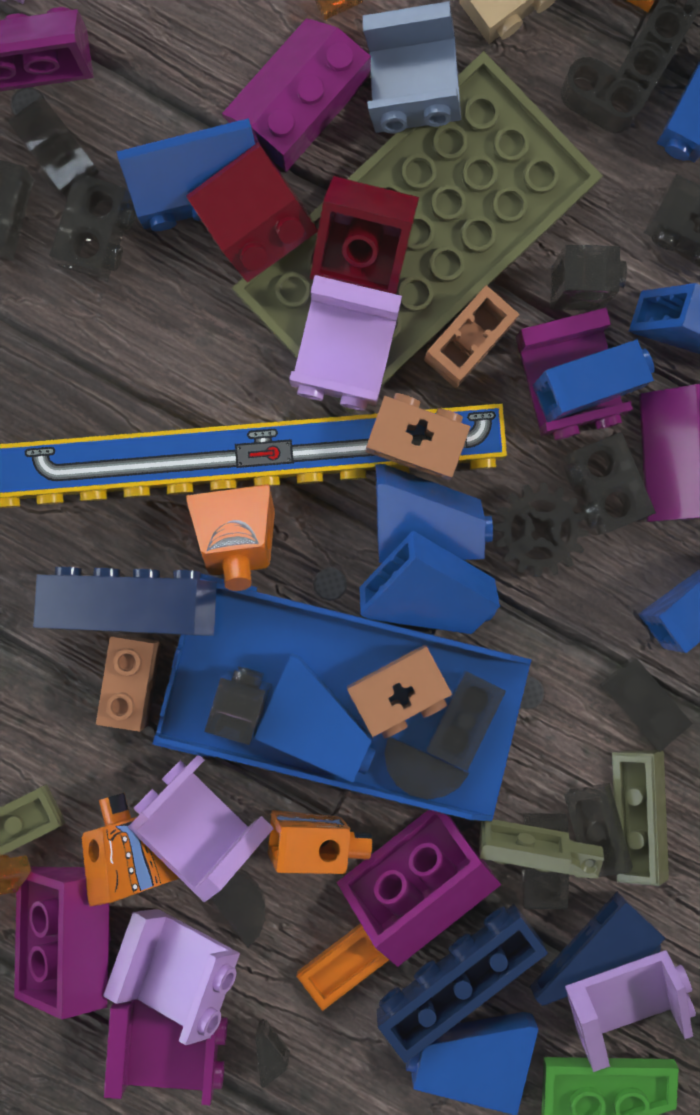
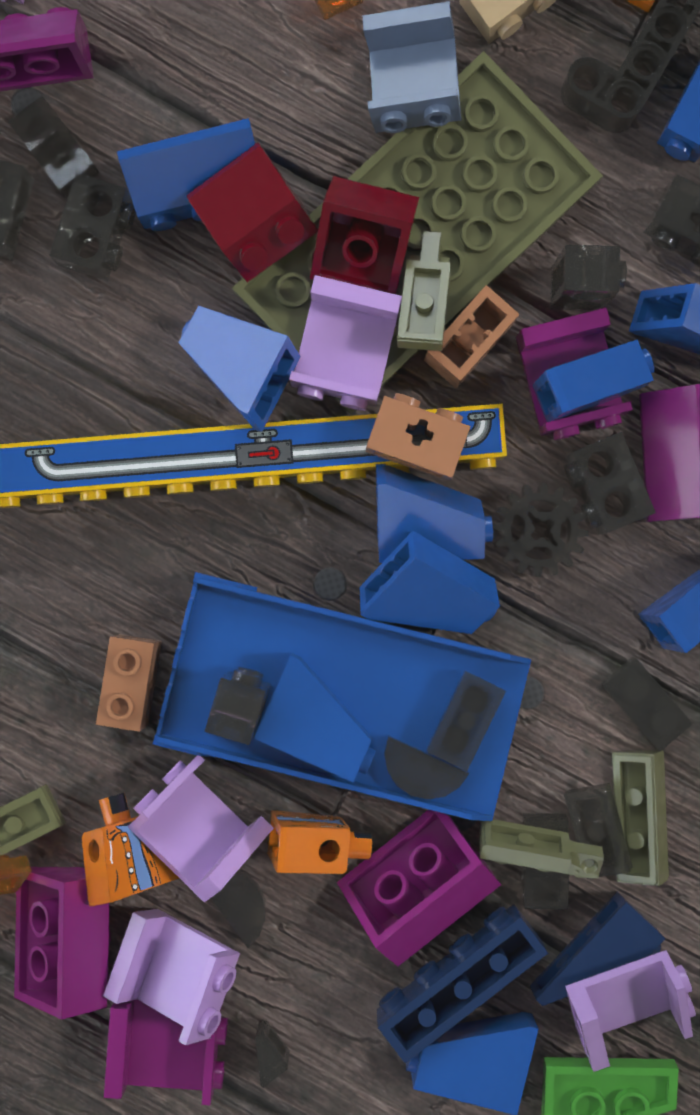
(126, 603): dark blue brick -> none
(234, 532): orange torso -> none
(241, 360): none -> slope
(301, 90): magenta slope -> none
(341, 967): orange tile -> none
(373, 692): nougat brick -> none
(425, 297): none -> hinge

